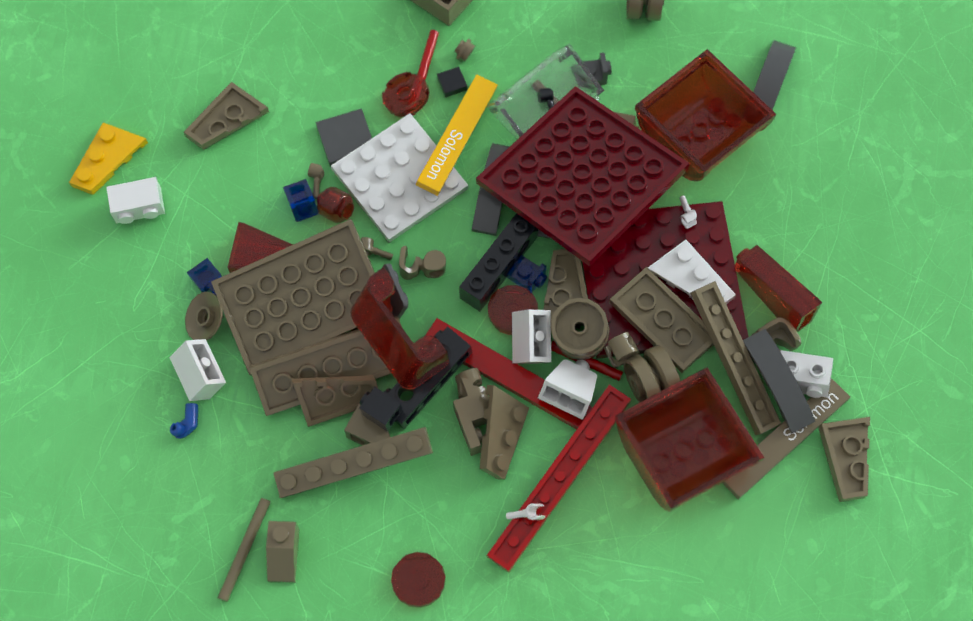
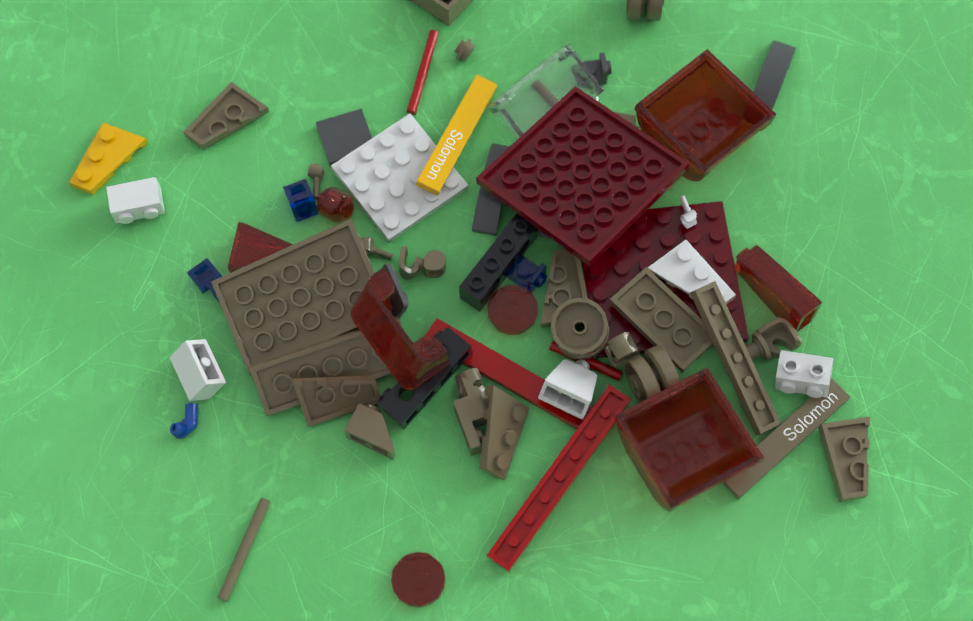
(203, 316): dark tan dish -> none
(282, 551): dark tan slope -> none
(353, 462): dark tan plate -> none
(380, 408): black brick -> none
(405, 94): clear red tile -> none
(452, 81): black tile -> none
(529, 512): white hand -> none
(531, 336): white brick -> none
(546, 95): black hand -> none
(779, 380): dark grey slope -> none

